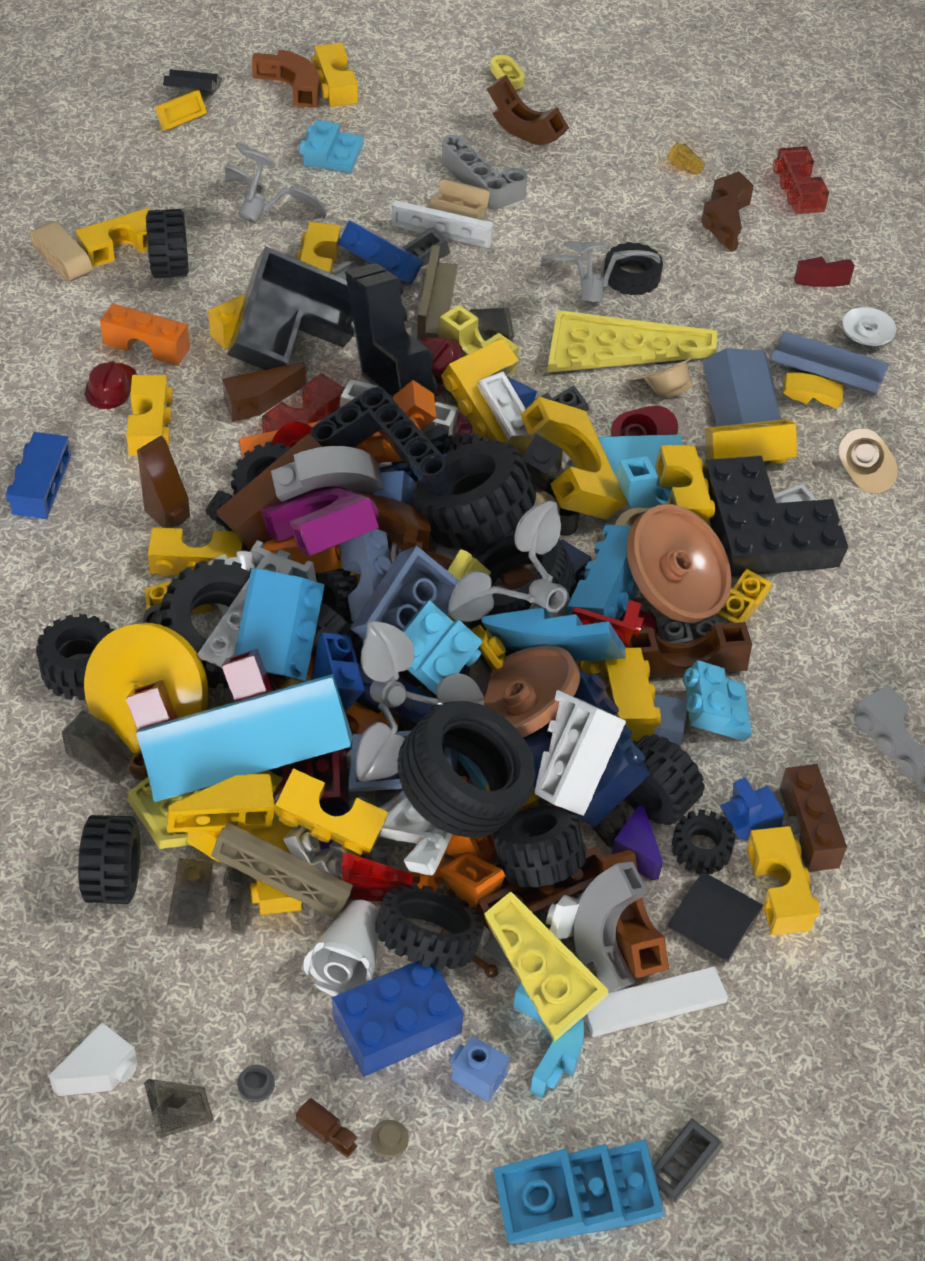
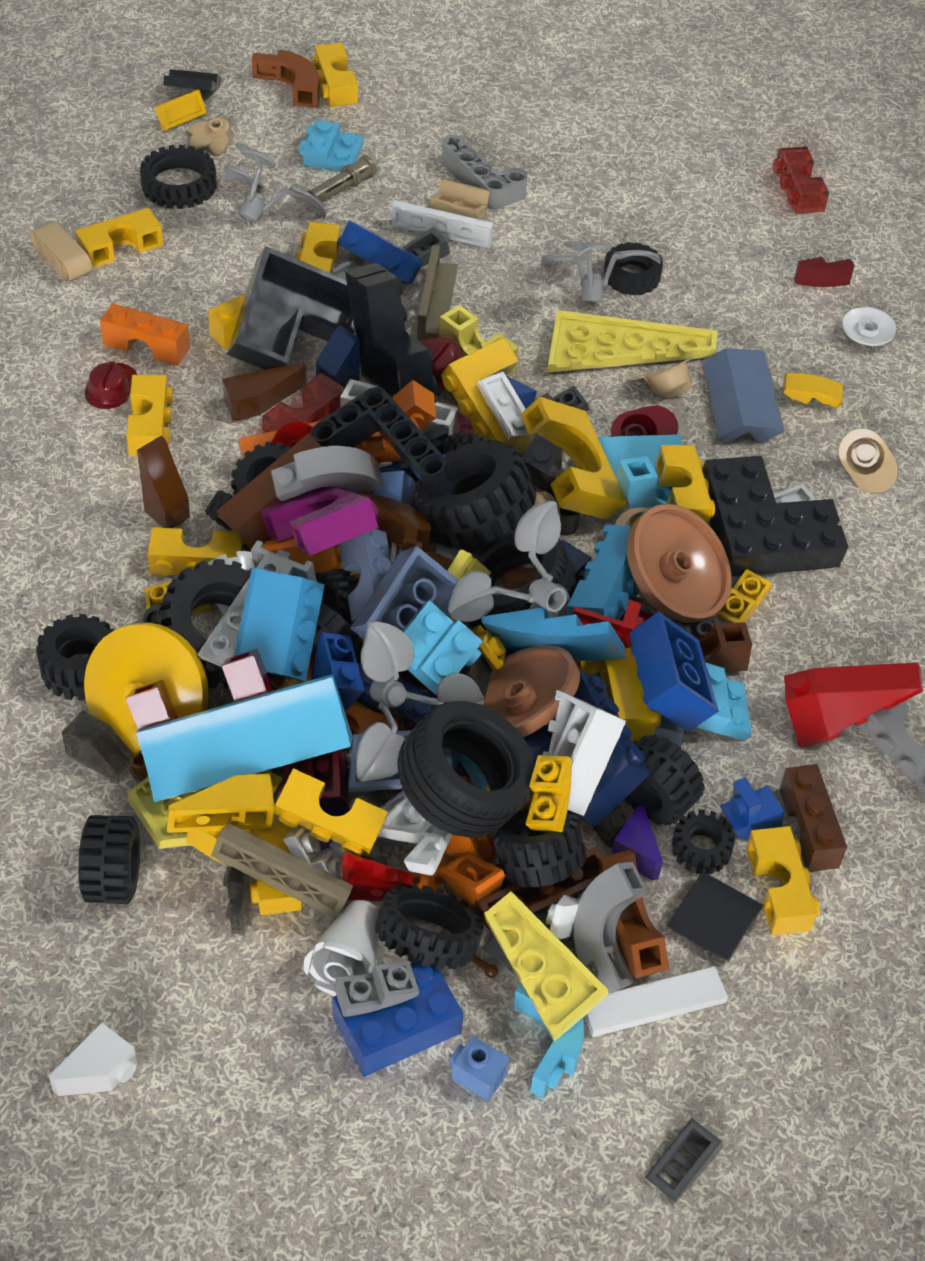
(39, 475): blue brick -> none
(167, 243): black tyre -> none
(176, 1106): clear smoke slope -> none
(178, 194): none -> black tyre
(190, 894): clear smoke slope -> none
(211, 134): none -> tan plate
(256, 1083): dark grey plate -> none
(326, 1127): reddish brown bar -> none
(340, 357): none -> dark blue slope
(350, 175): none -> dark tan pin
(377, 990): none -> light grey slope
(389, 1138): dark tan plate -> none
(493, 322): clear smoke slope -> none
(505, 65): light yellow plate -> none
(521, 120): reddish brown arch -> none
(551, 793): none -> yellow slope
(578, 1192): dark azure slope -> none
(673, 672): none -> blue brick
(685, 158): clear yellow cone -> none
(722, 213): reddish brown arch -> none
(770, 439): yellow brick -> none
(830, 362): sand blue slope -> none
(836, 697): none -> red wedge

